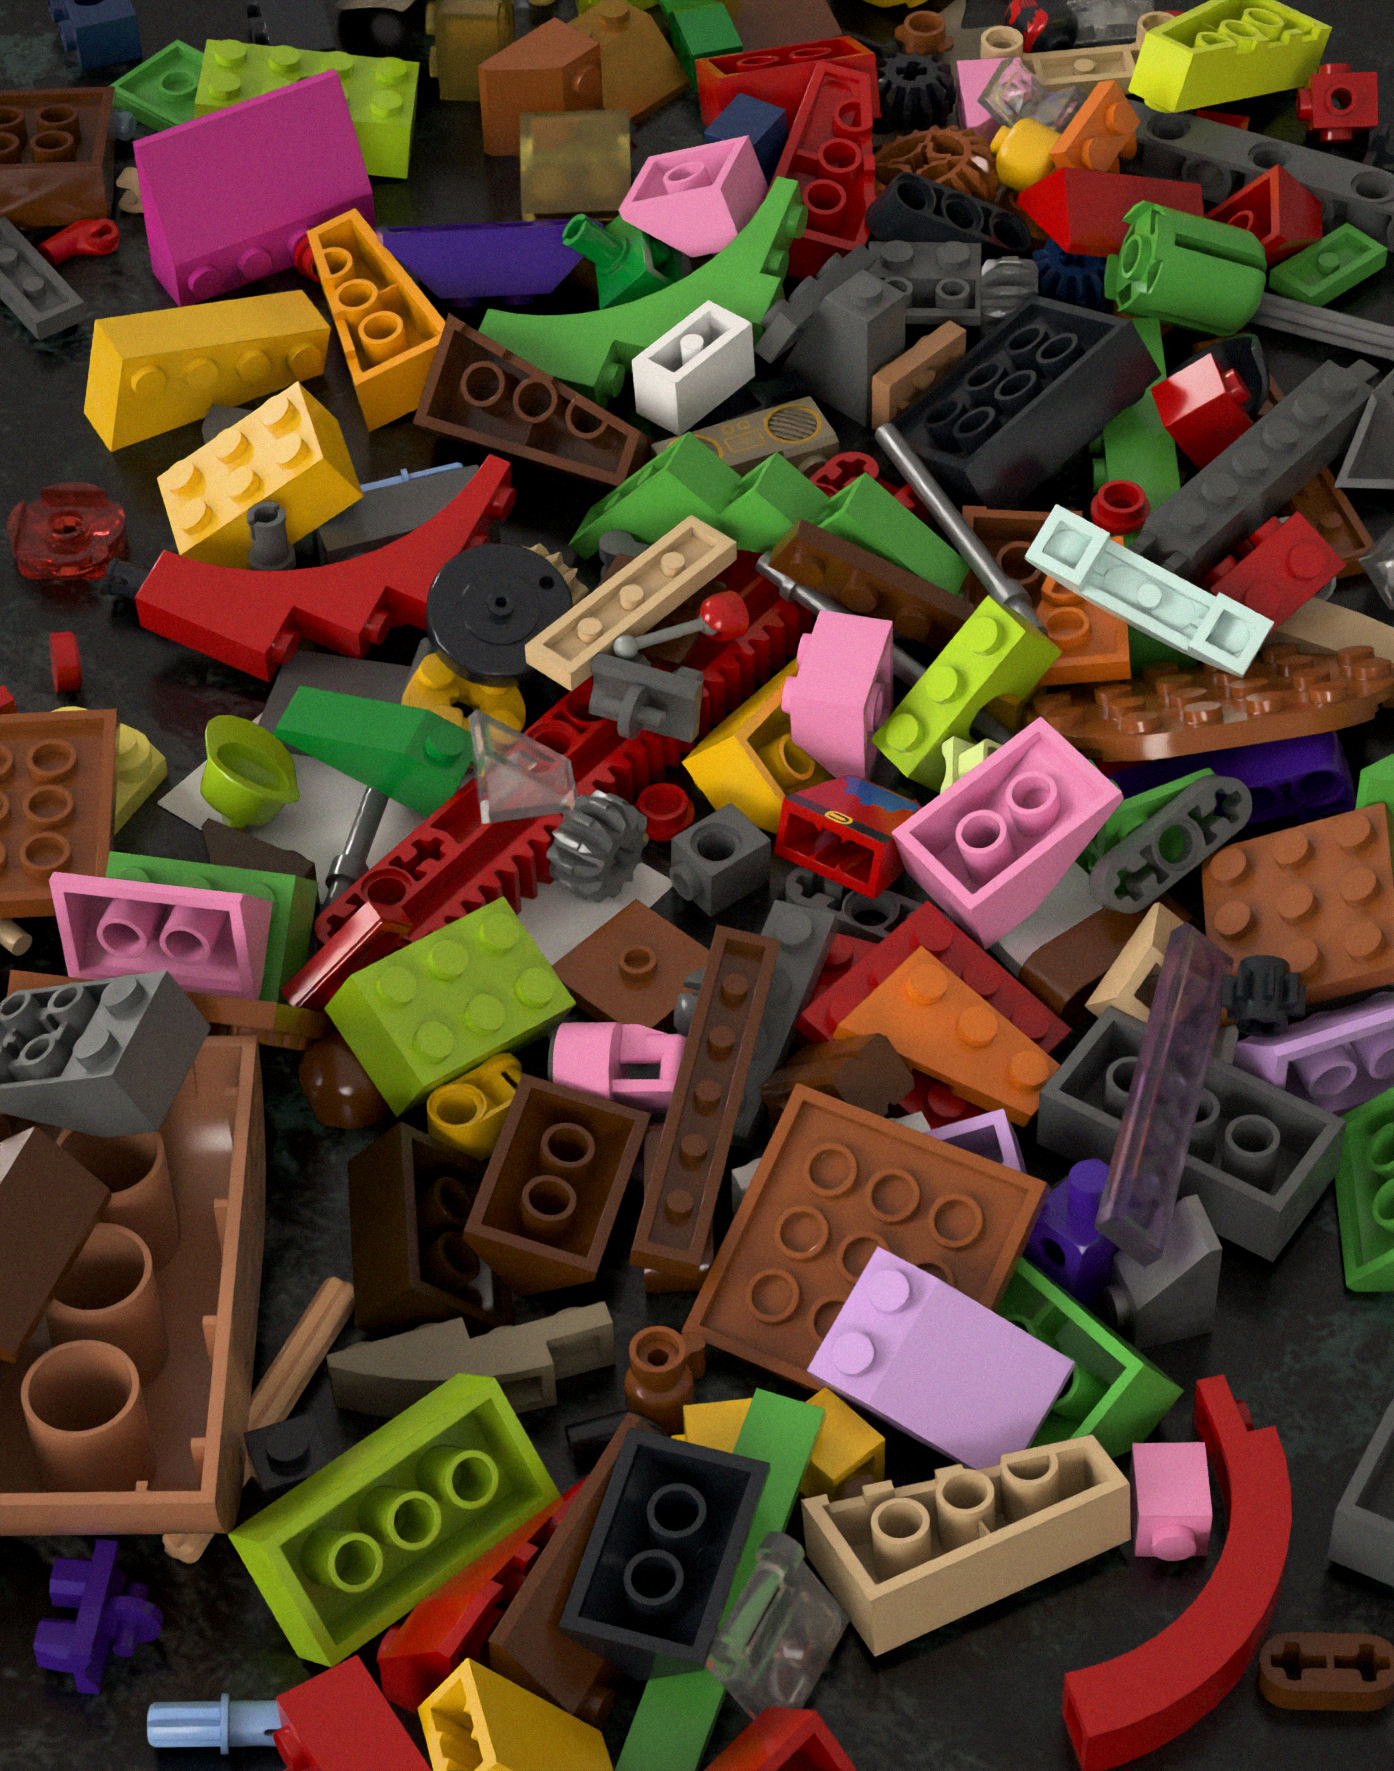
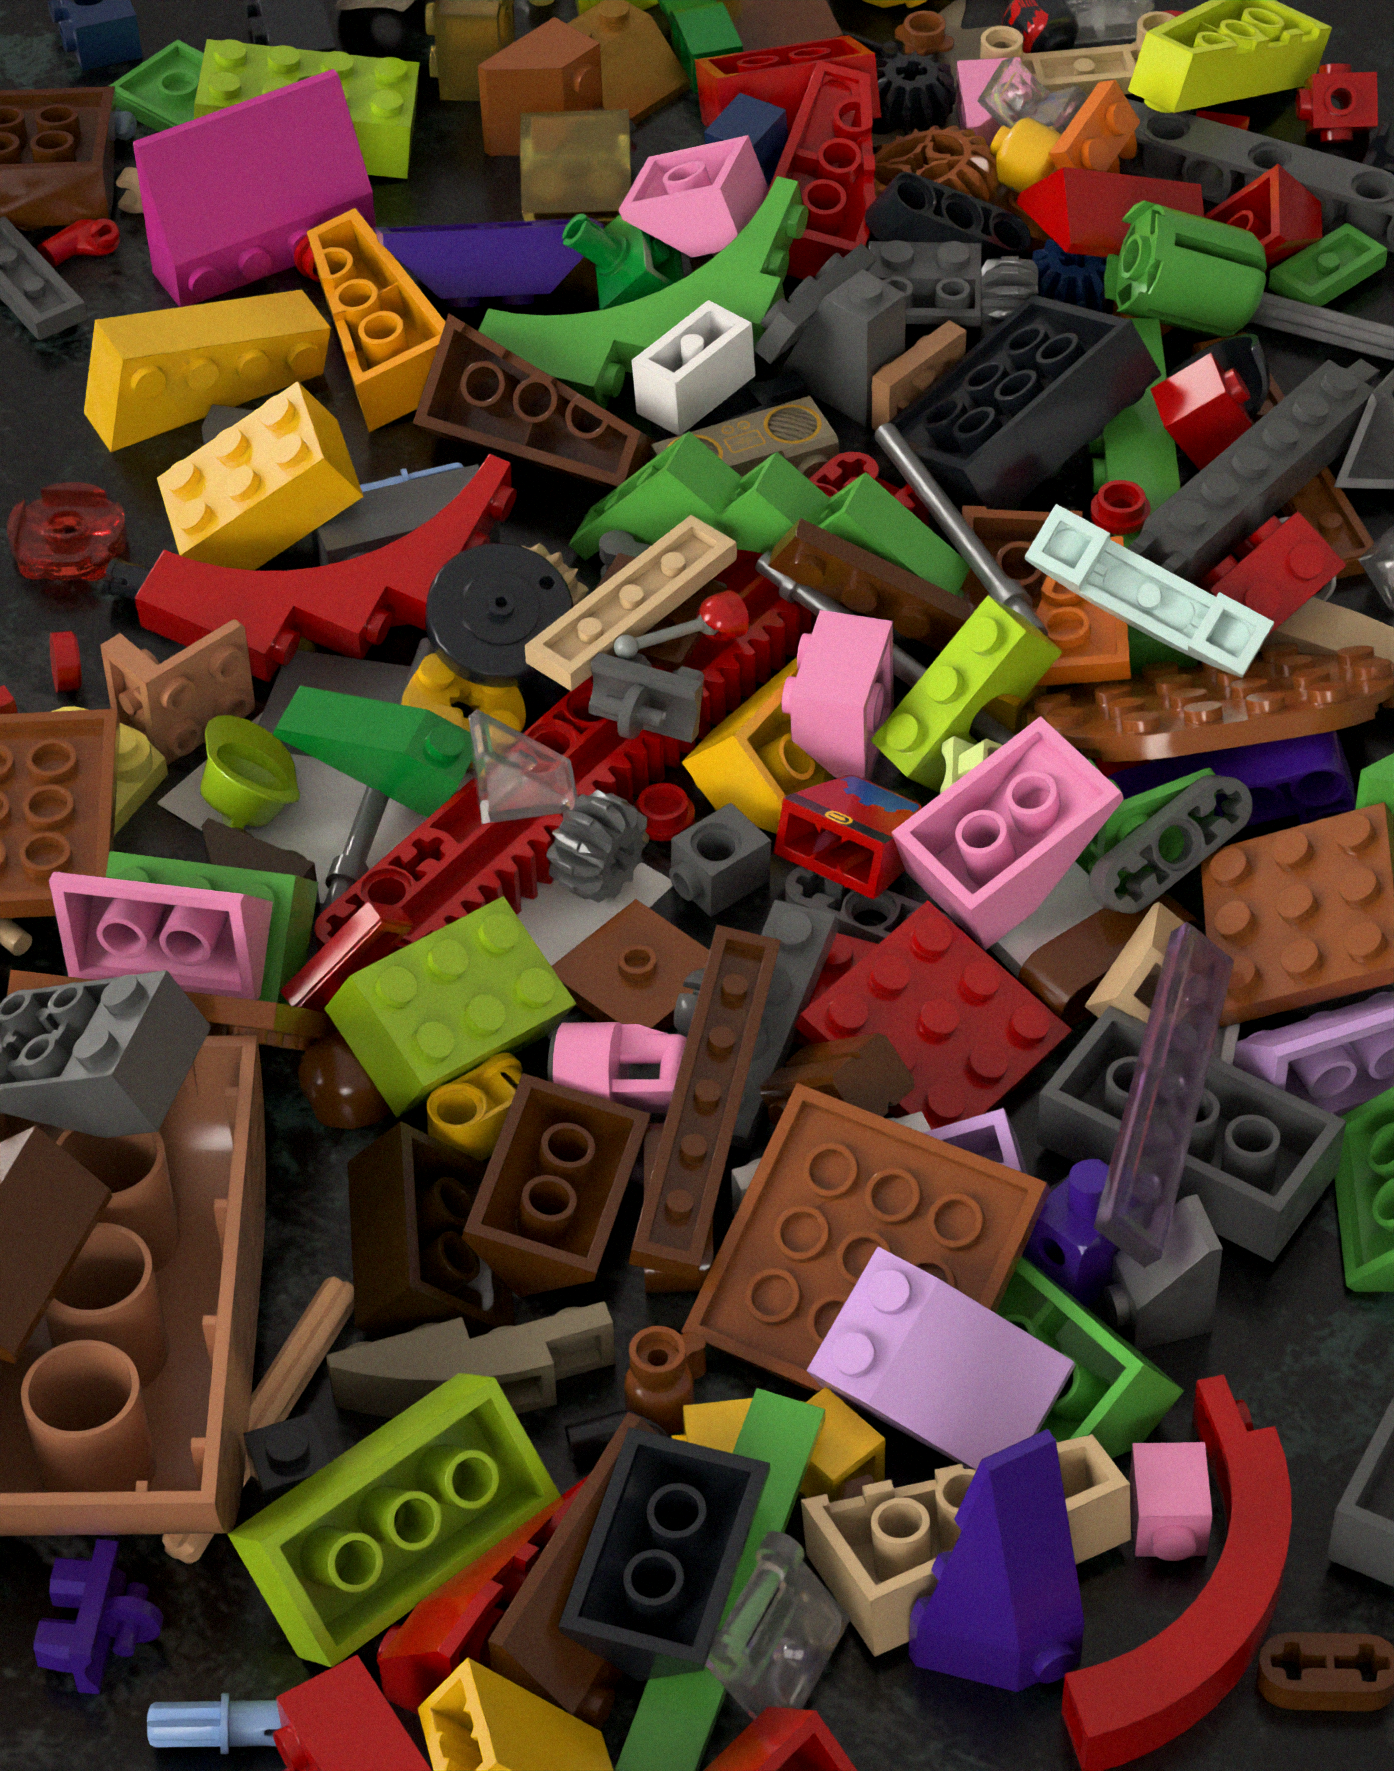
(179, 696): none -> nougat bracket
(269, 539): dark grey pin -> none
(954, 1037): orange wing -> none
(1010, 1587): none -> dark purple wedge
(1263, 996): black gear -> none

